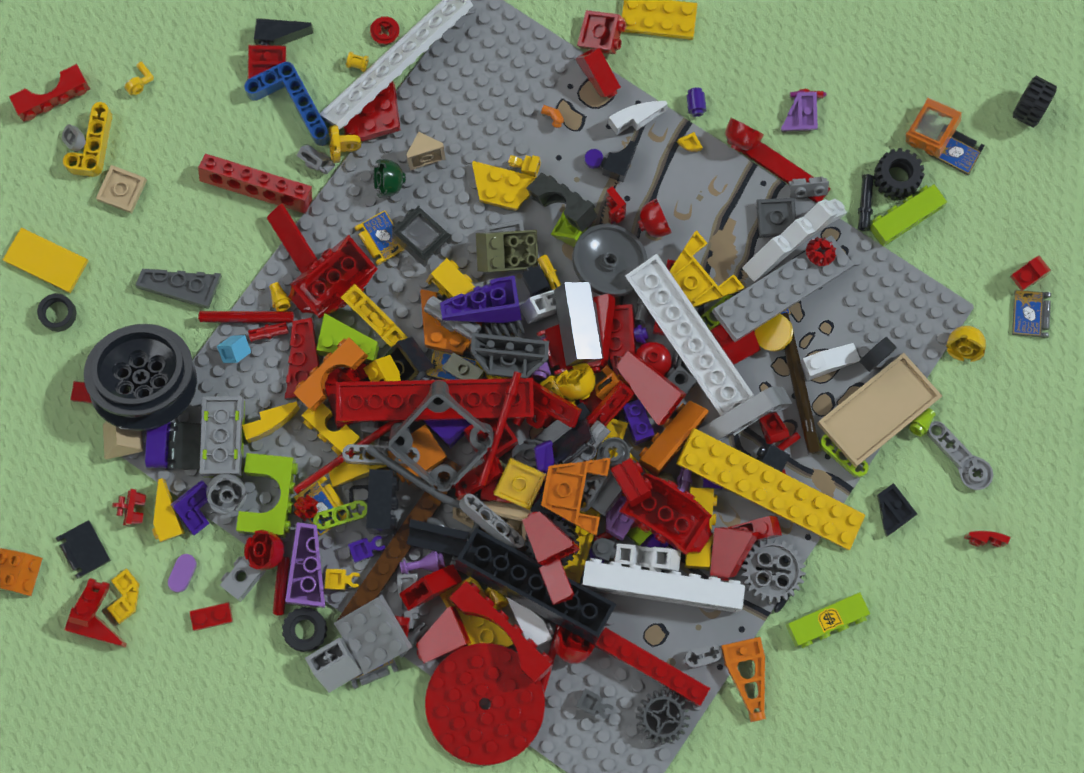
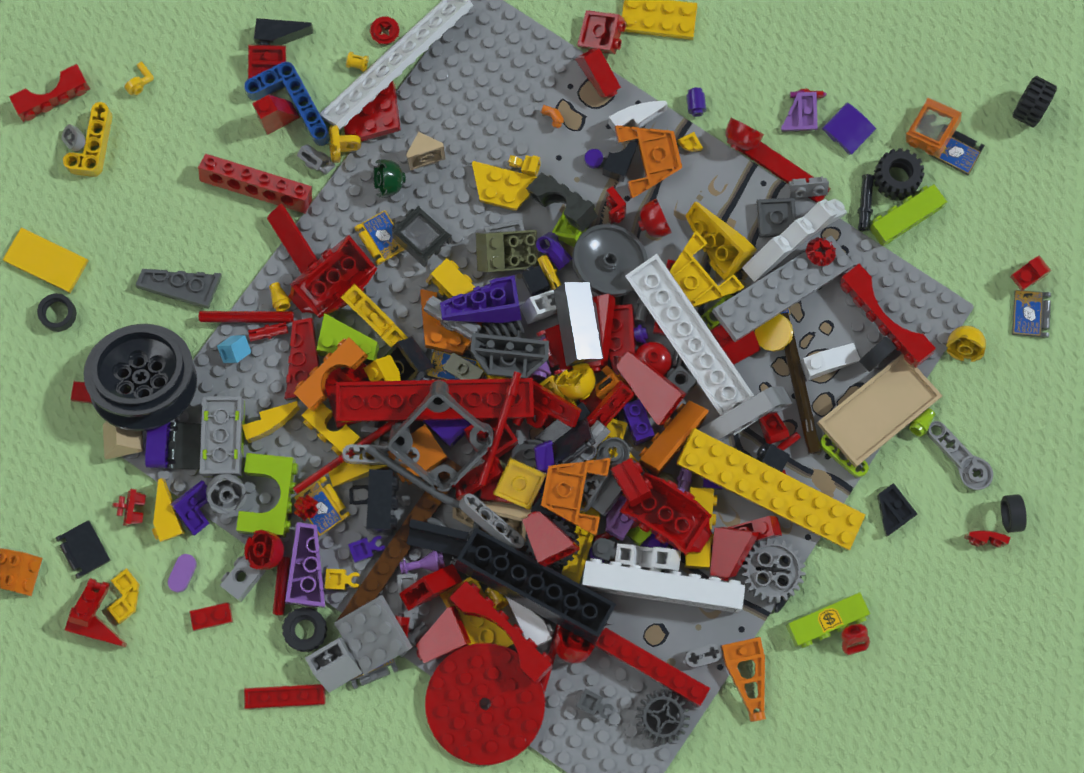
(121, 189): tan plate -> none
(274, 112): none -> red slope
(284, 696): none -> red tile
(326, 514): lime beam -> none
(555, 251): none -> dark purple piece
(556, 581): slope -> none
(658, 155): none -> orange wing
(725, 246): none -> yellow wedge
(849, 128): none -> dark purple slope
(852, 635): none -> red piece
(912, 344): none -> red arch
(1013, 513): none -> black tyre

